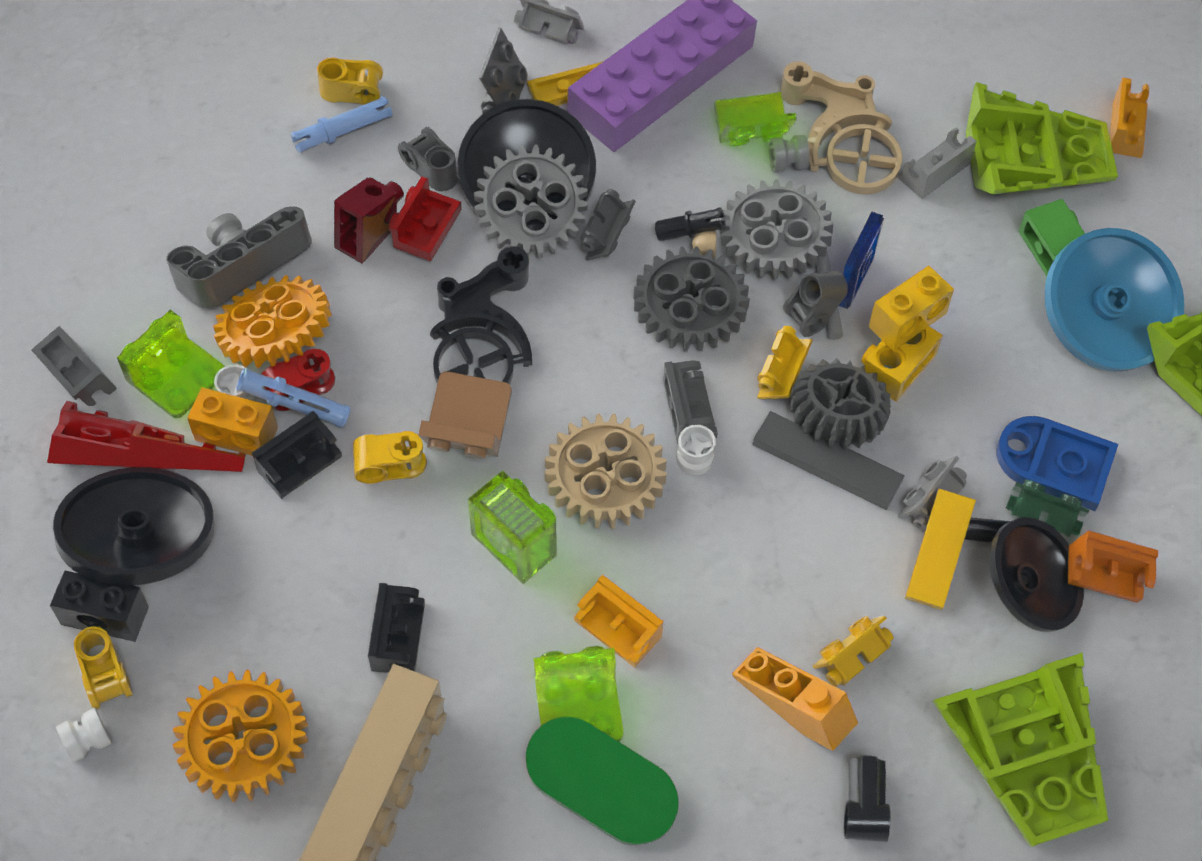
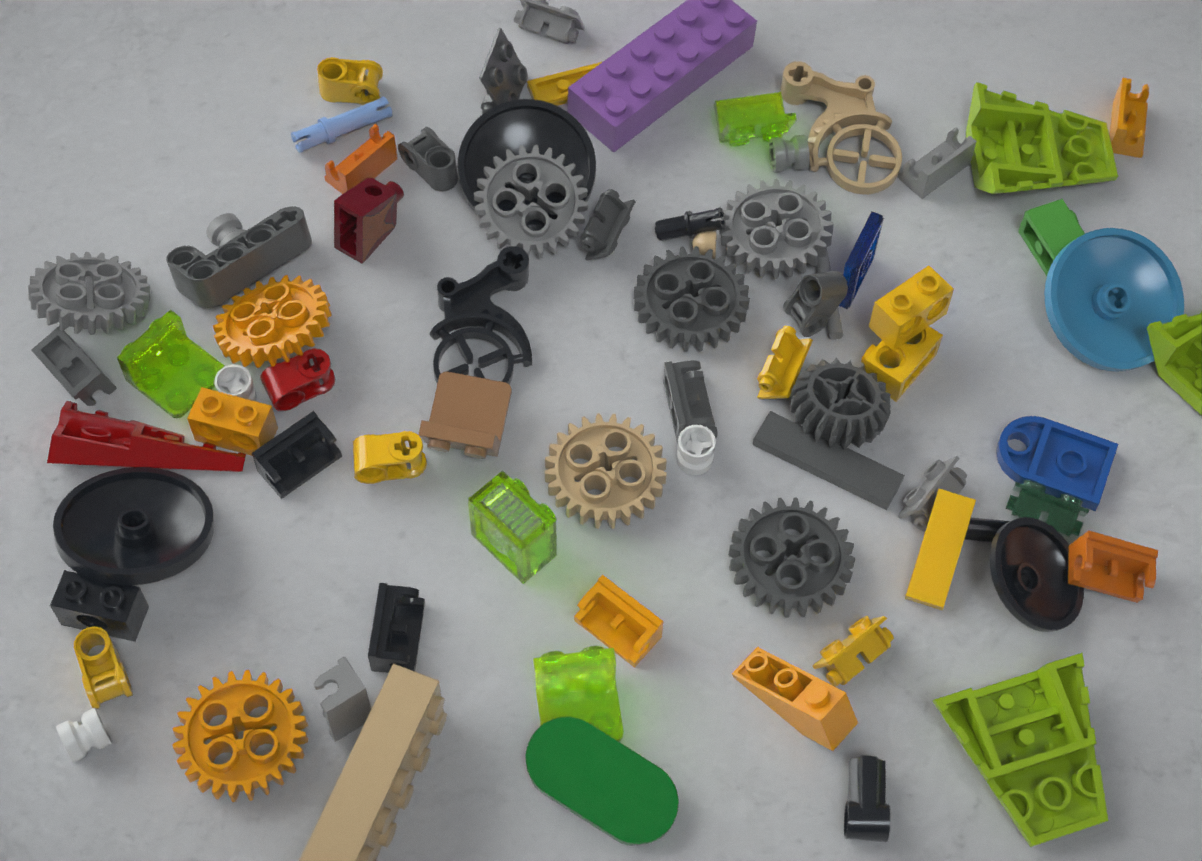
(62, 295): none -> light grey gear
(252, 383): light blue pin -> none
(349, 705): none -> light grey hinge
(364, 162): none -> orange hinge
(423, 220): red bracket -> none
(814, 579): none -> dark grey gear

